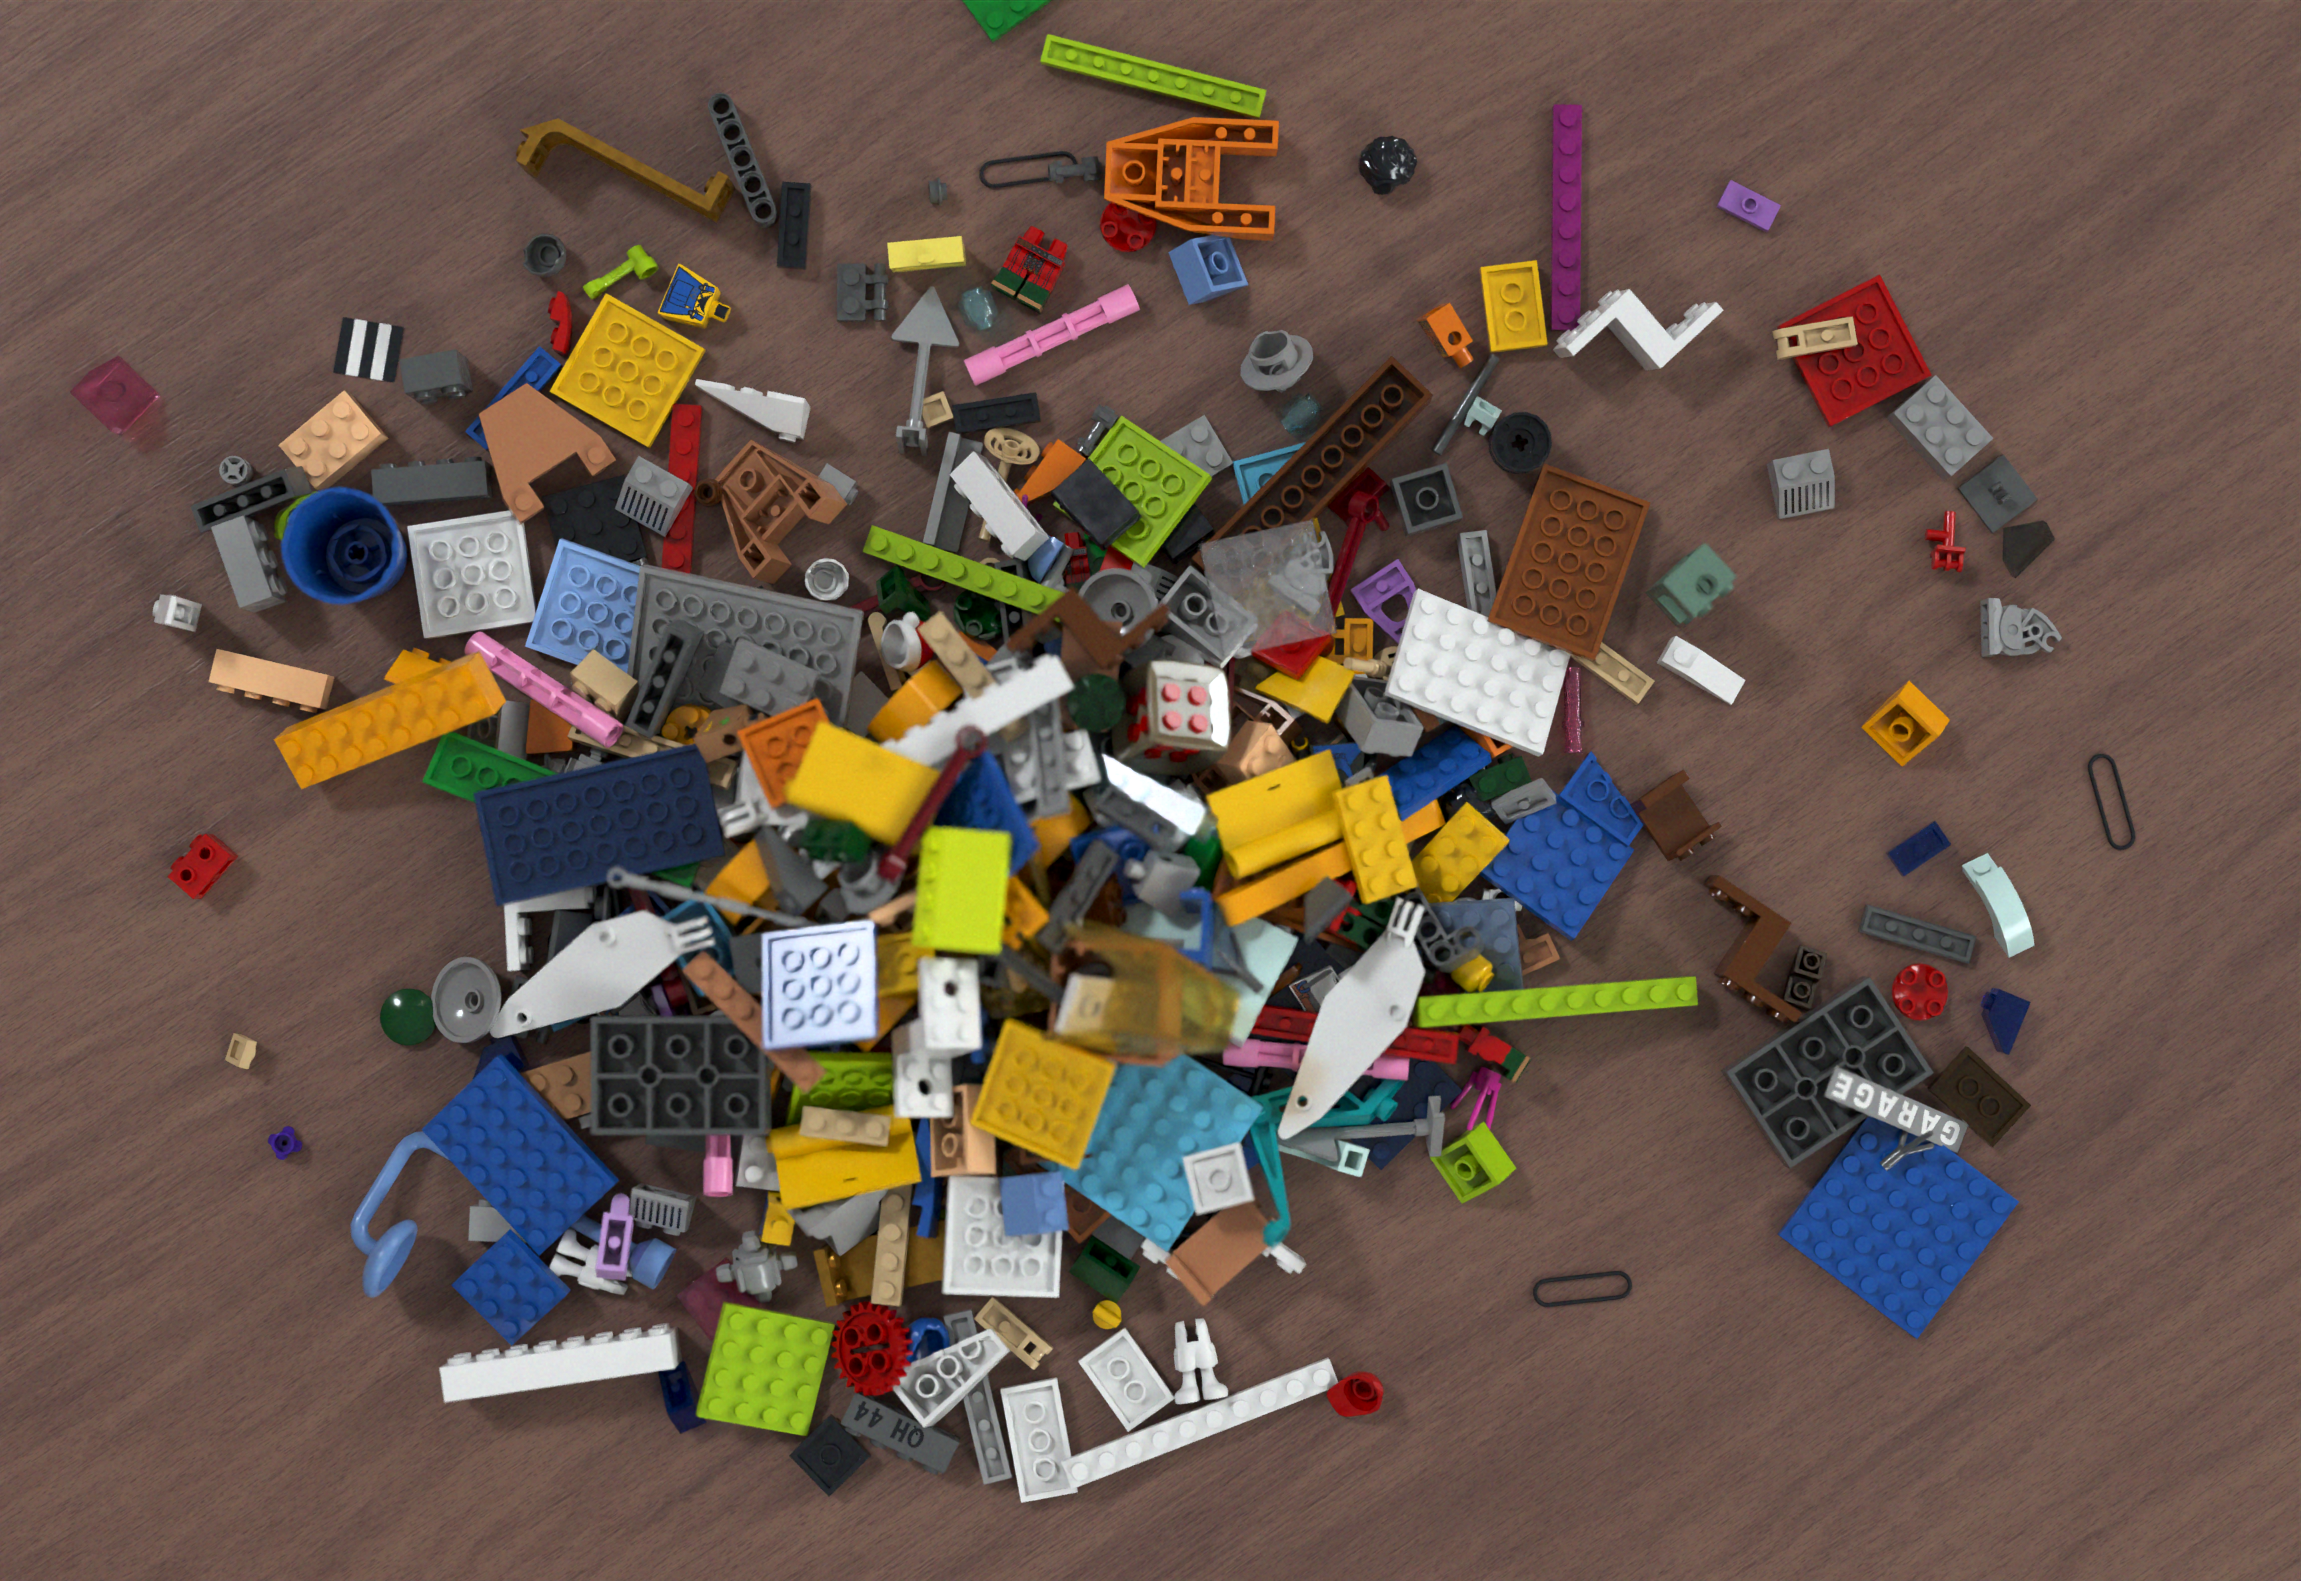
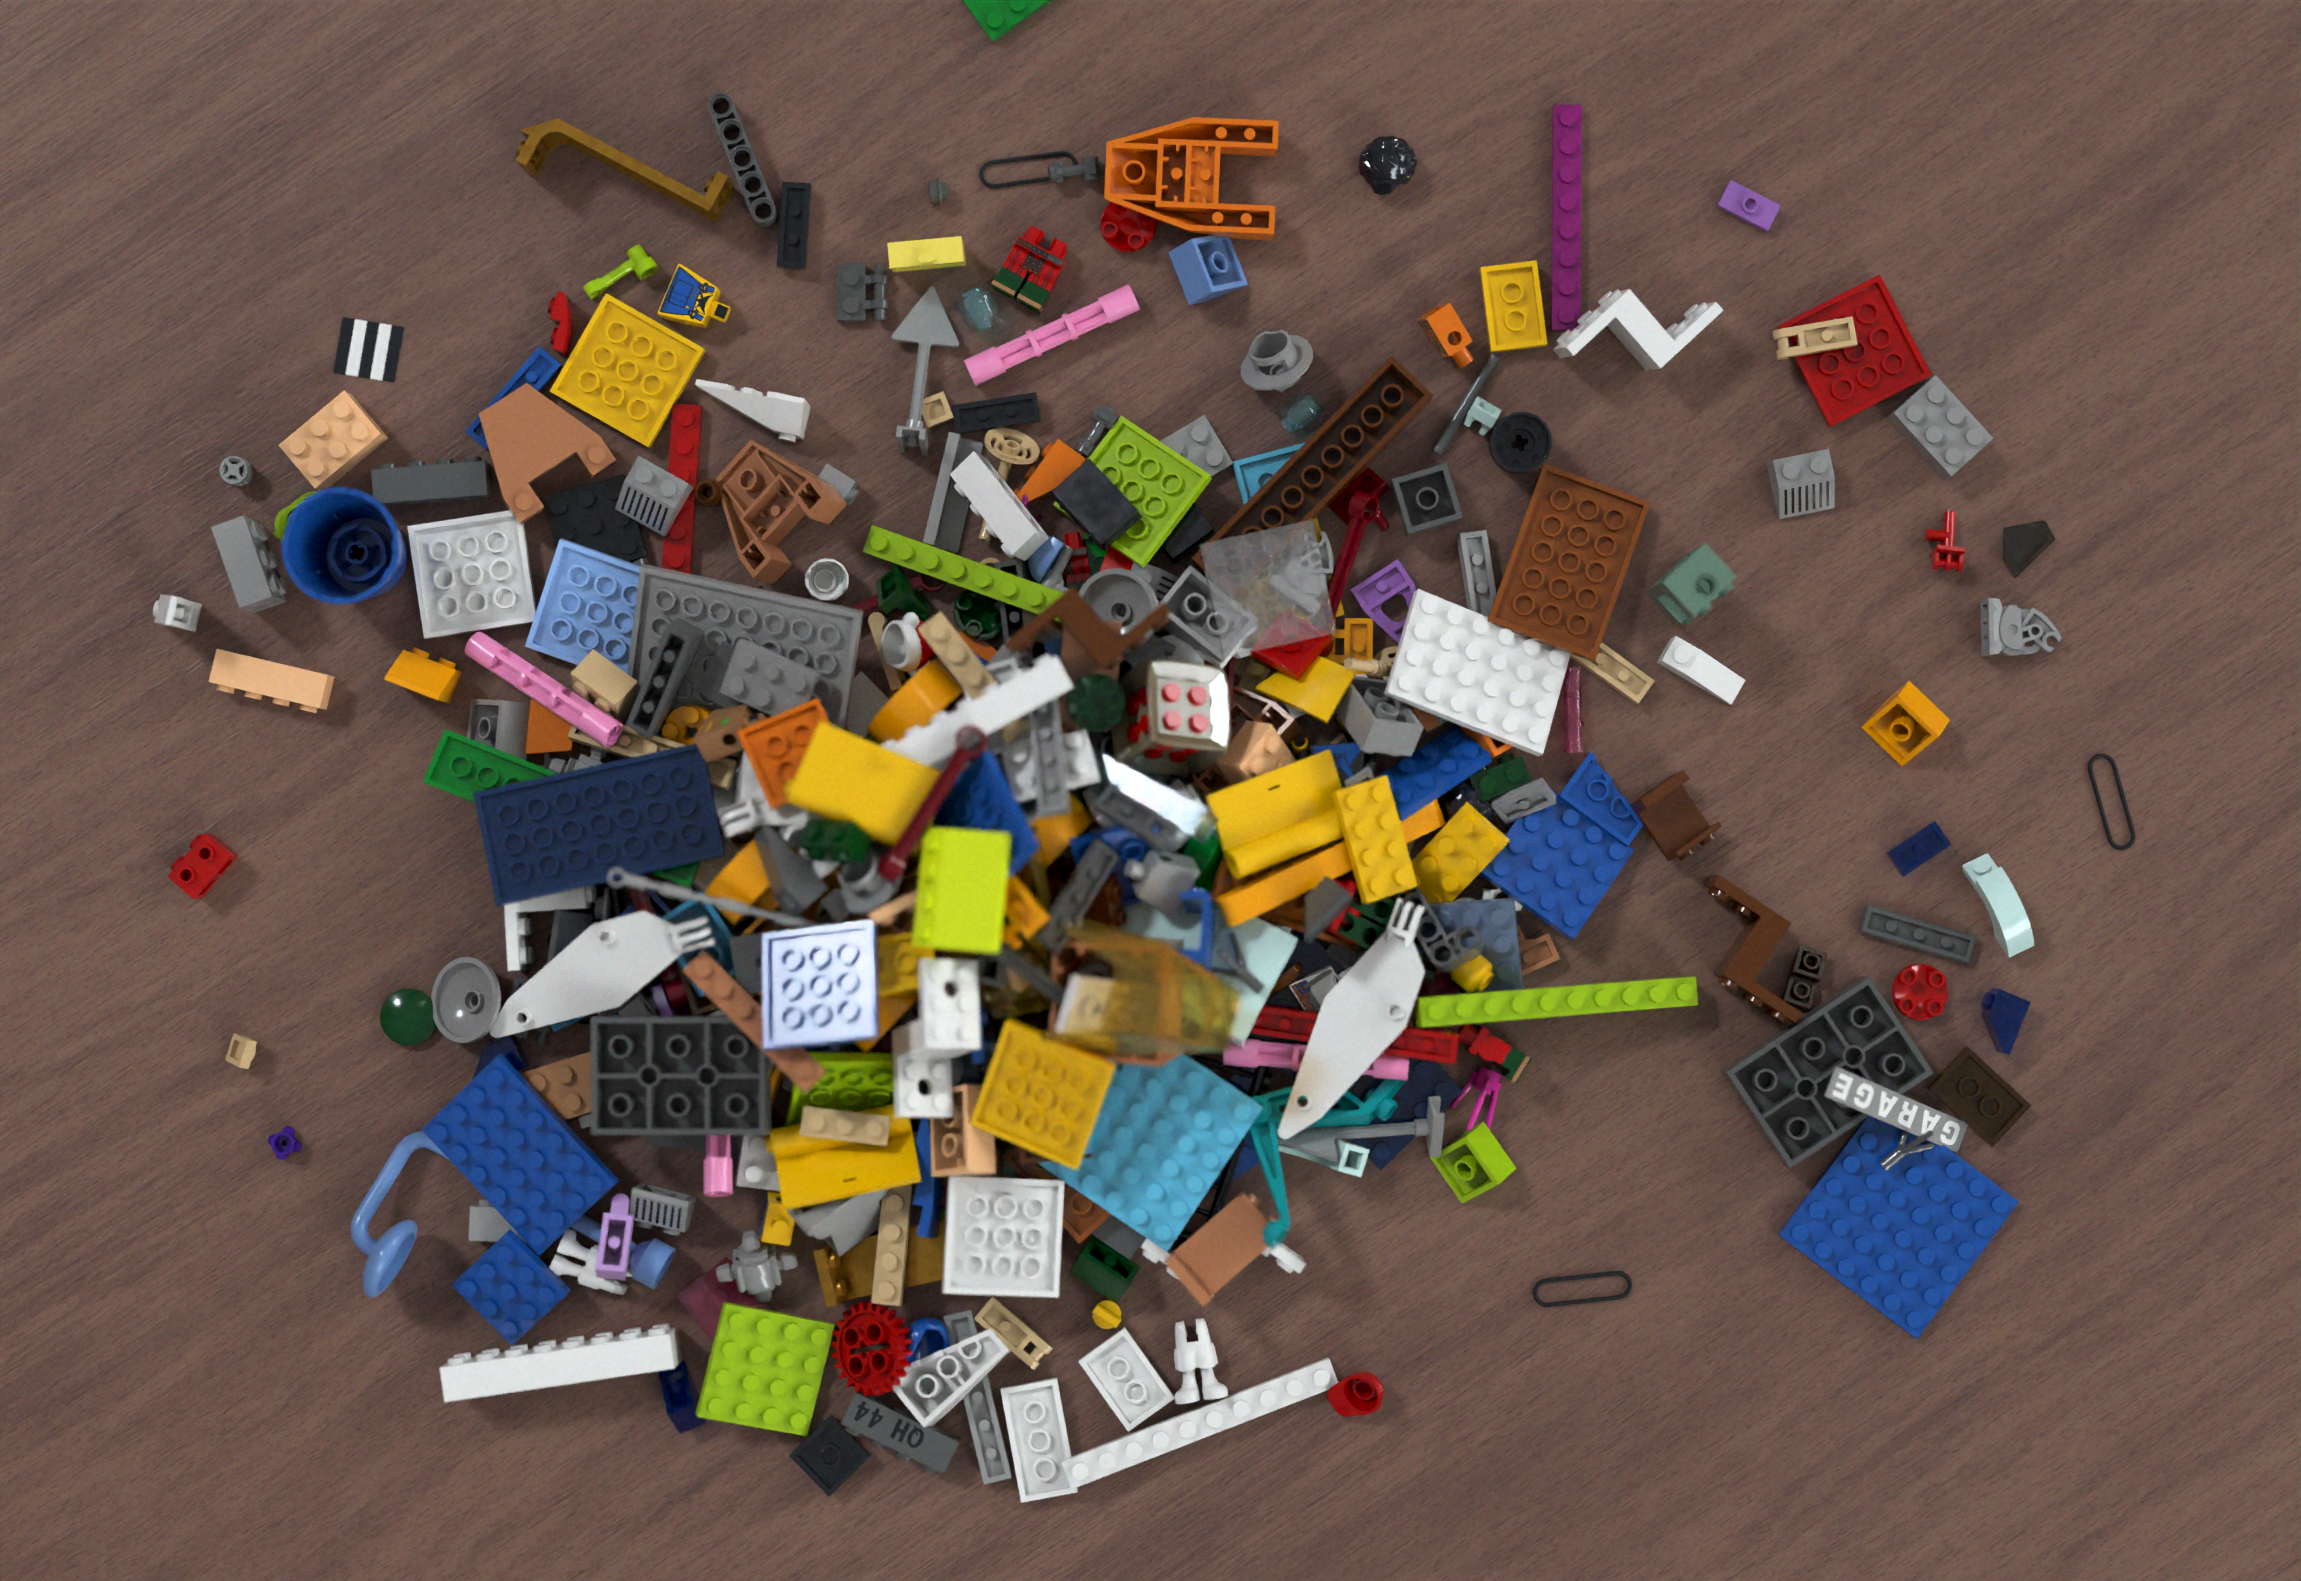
(115, 394): clear pink slope -> none
(252, 498): dark grey brick -> none
(390, 720): light orange brick -> none
(436, 376): dark grey brick -> none
(544, 255): dark grey hair -> none
(1033, 1203): medium blue slope -> none
(1153, 76): lime plate -> none
(1218, 1178): white plate -> none
(1997, 493): dark grey piece -> none

